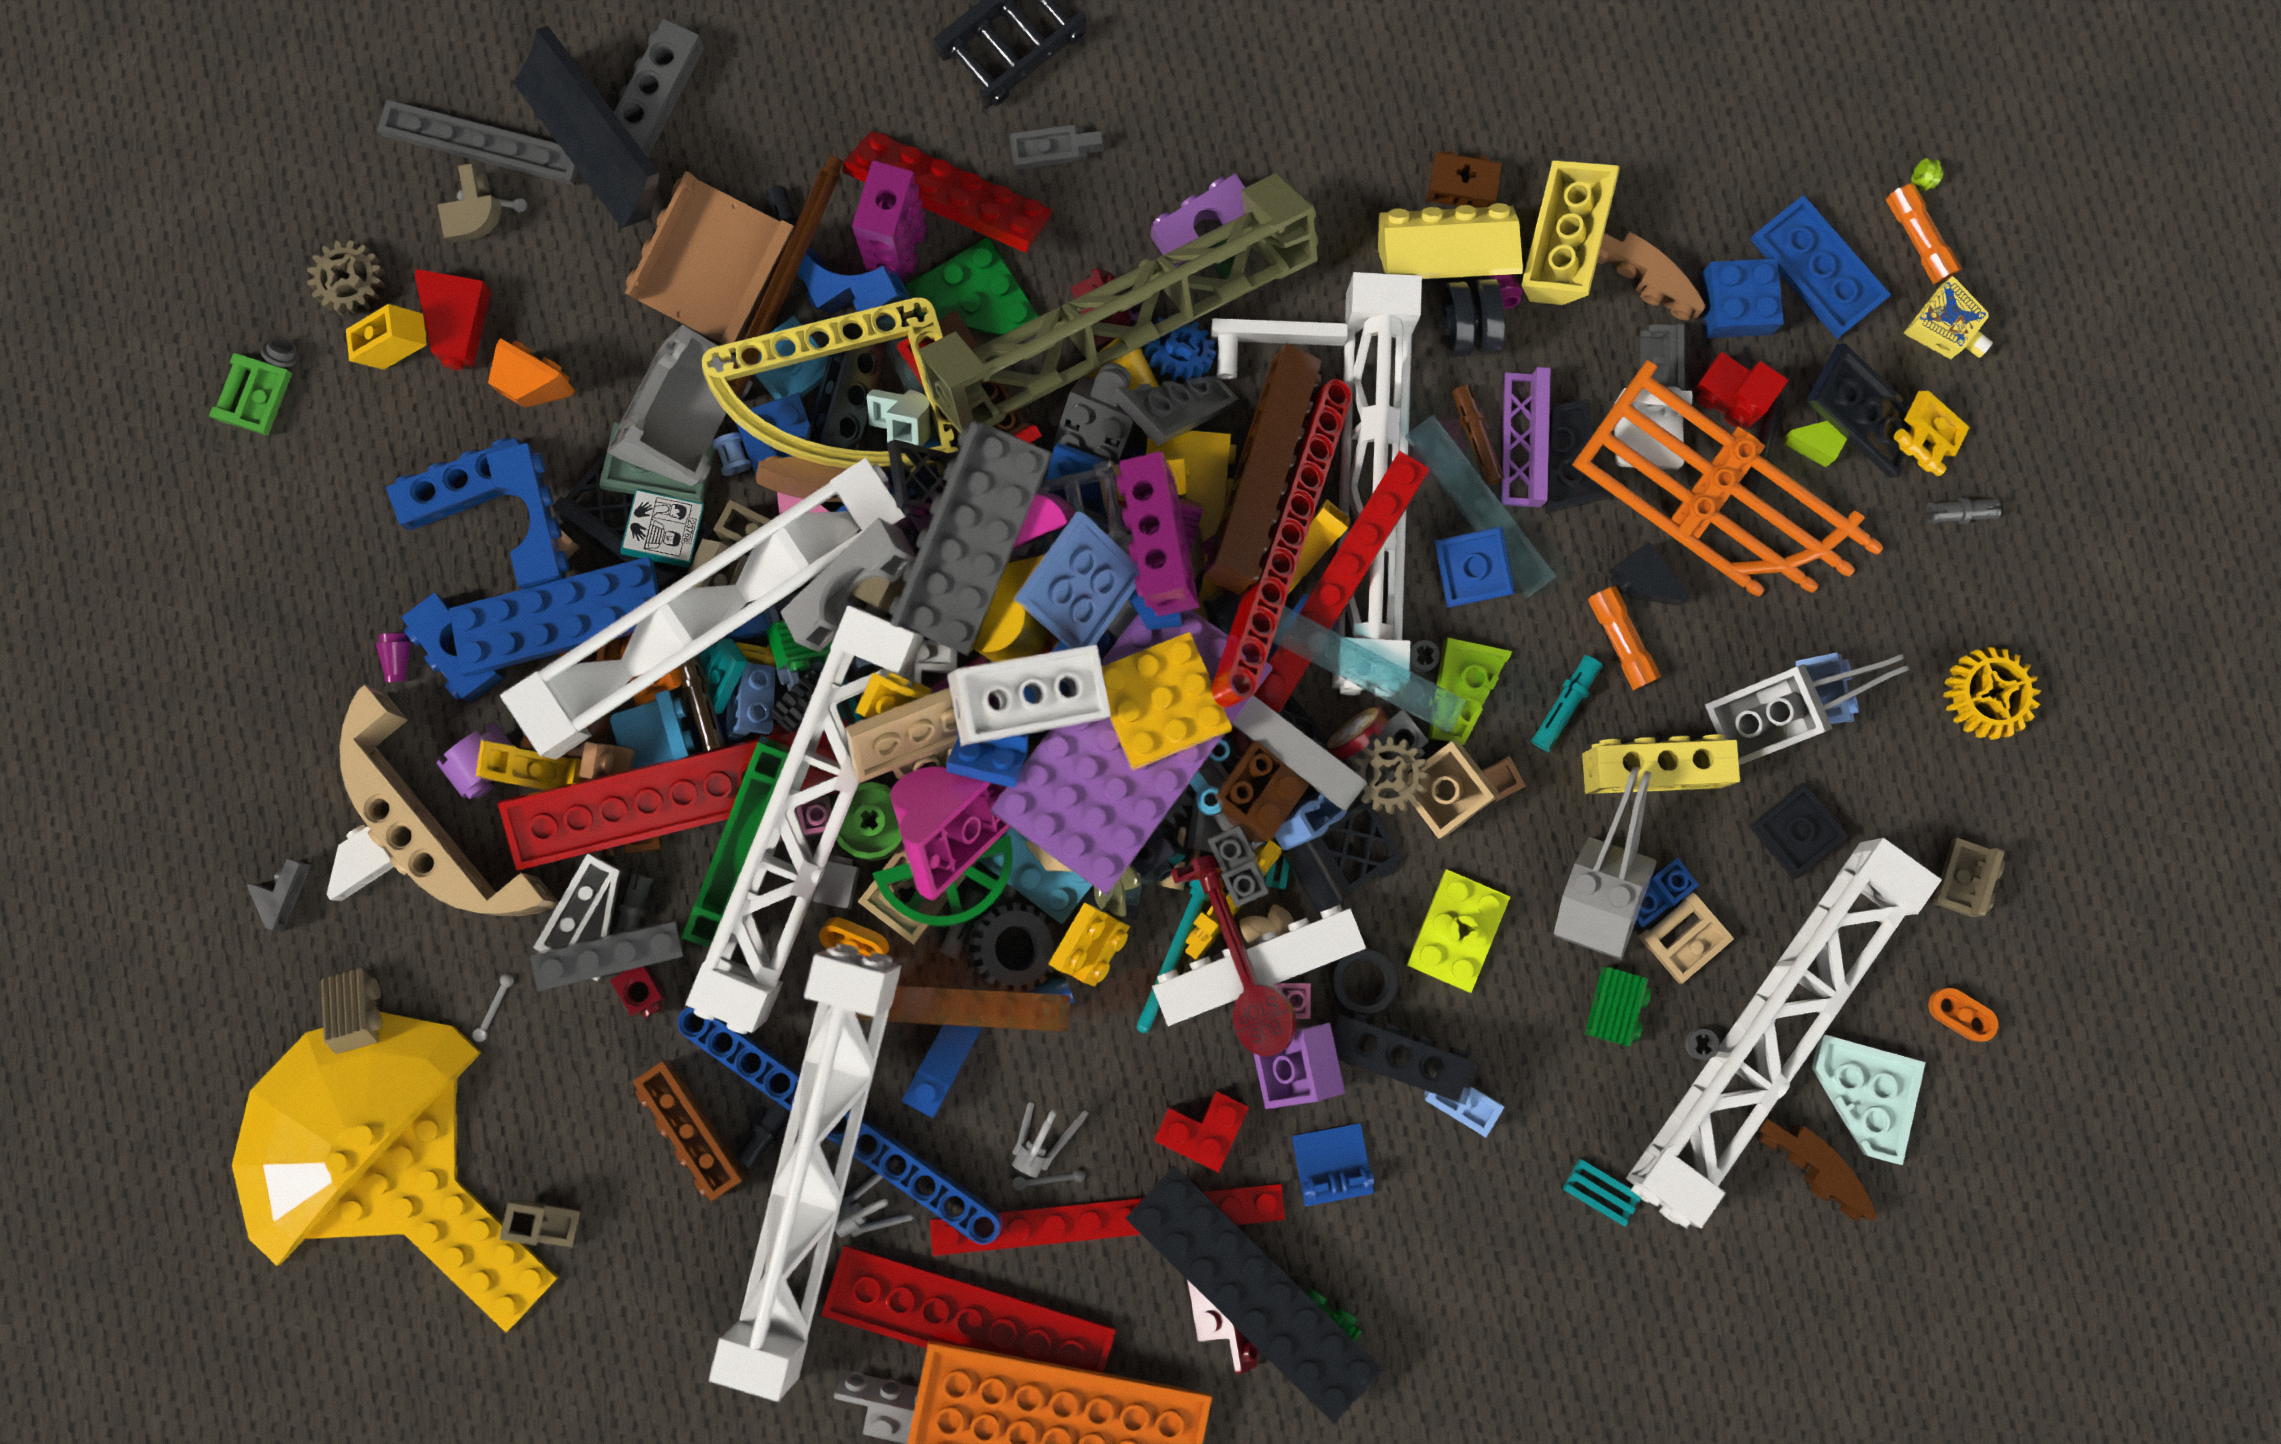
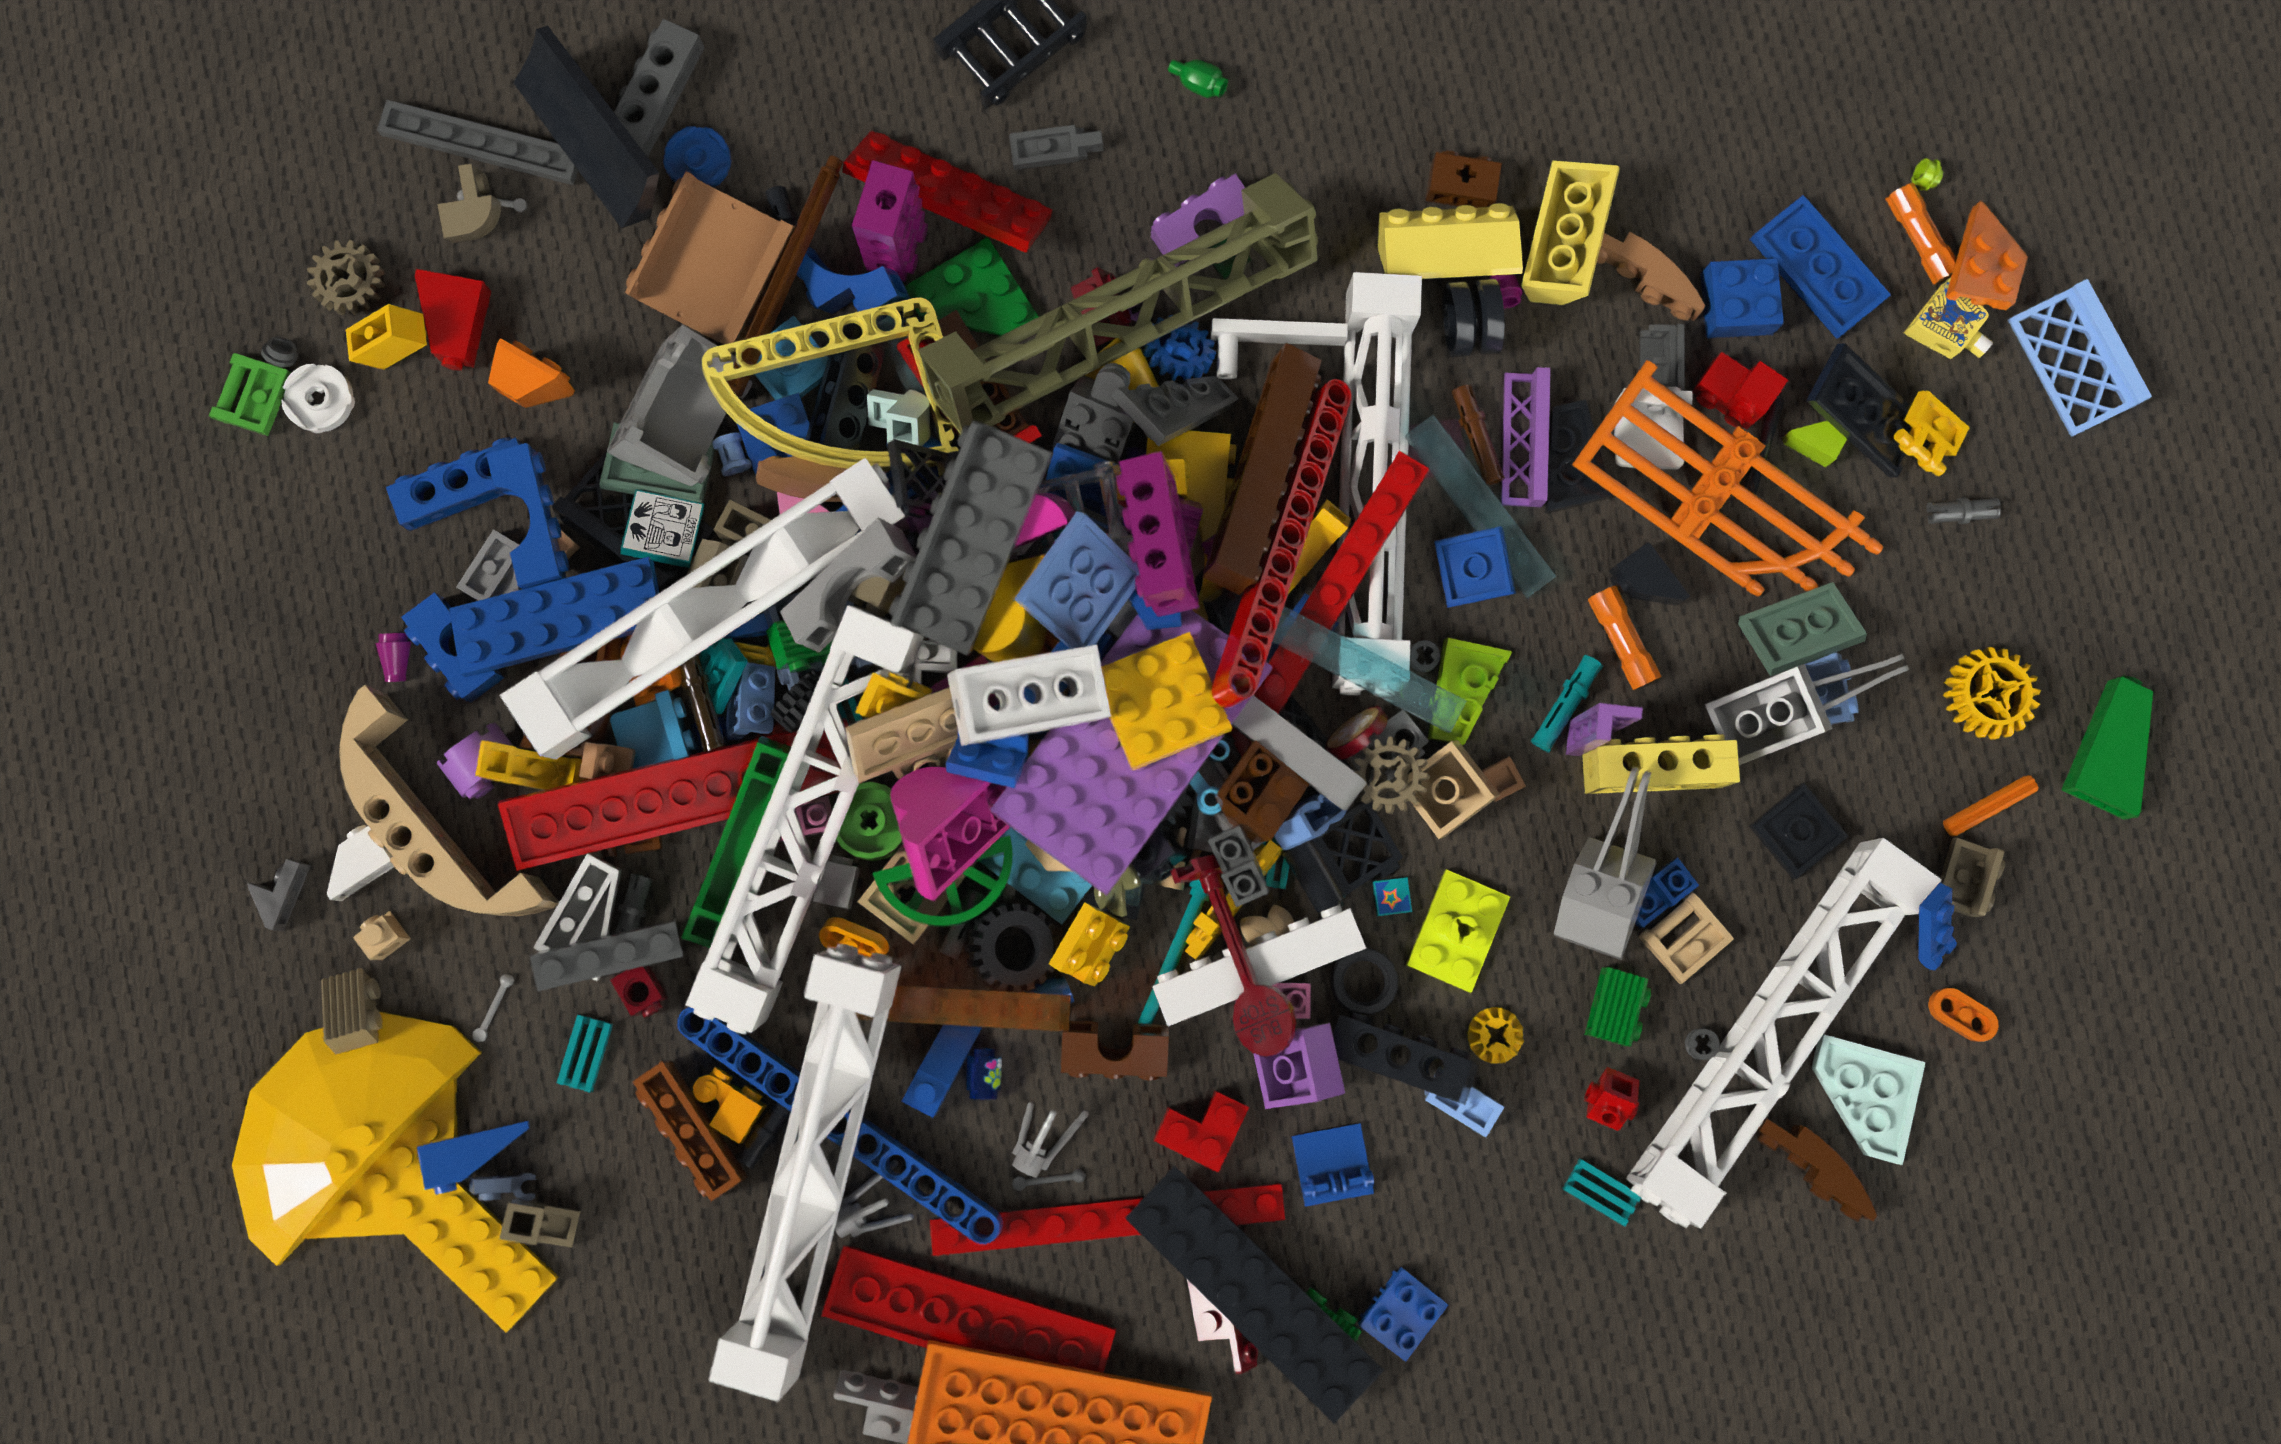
(298, 397): none -> white plate
(381, 936): none -> tan brick
(458, 1158): none -> blue slope
(491, 569): none -> light grey wing
(492, 1186): none -> sand blue plate
(576, 1082): none -> teal tile
(707, 167): none -> blue tile
(738, 1107): none -> light orange brick
(983, 1074): none -> clear blue brick
(1142, 1057): none -> reddish brown arch
(1200, 77): none -> green plant
(1392, 896): none -> tile
(1402, 1314): none -> blue hinge
(1479, 1035): none -> yellow gear
(1596, 726): none -> medium lavender fence
(1609, 1105): none -> red brick
(1802, 629): none -> sand green plate
(1936, 927): none -> blue plate
(1987, 263): none -> orange wing
(1990, 805): none -> orange axle
(2108, 351): none -> light blue fence
(2114, 750): none -> green slope

